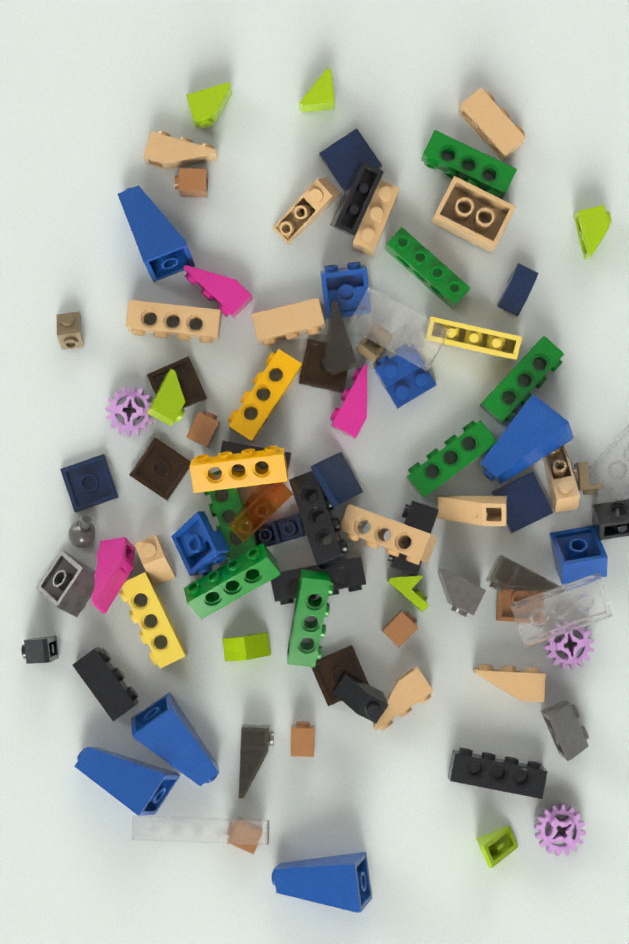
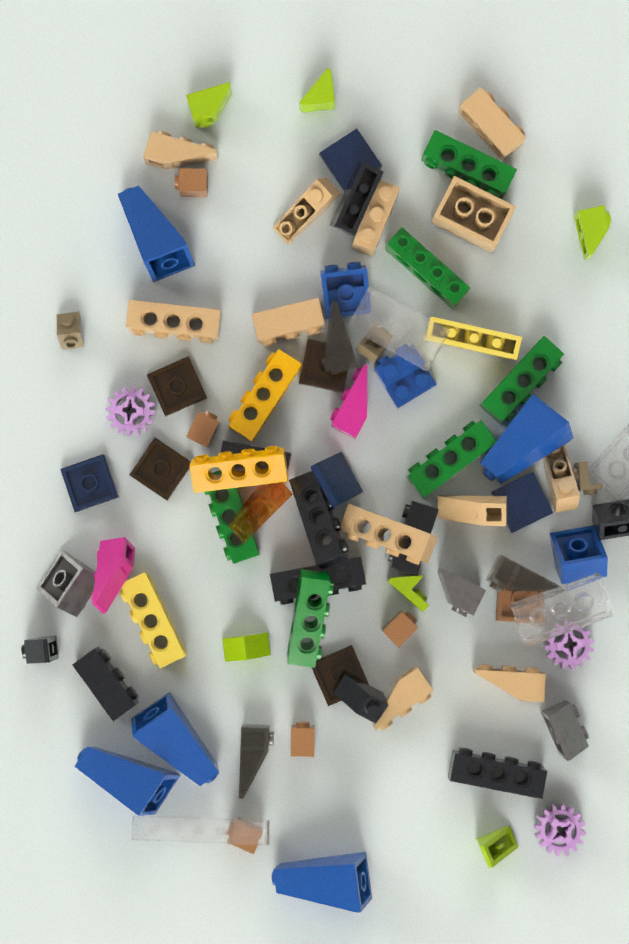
(82, 532): dark grey piece -> none
(155, 560): tan slope -> none
(168, 400): lime slope -> none
(200, 545): blue plate -> none
(224, 290): dark pink slope -> none
(232, 581): green brick -> none
(280, 531): dark blue slope -> none
(518, 289): dark blue slope -> none

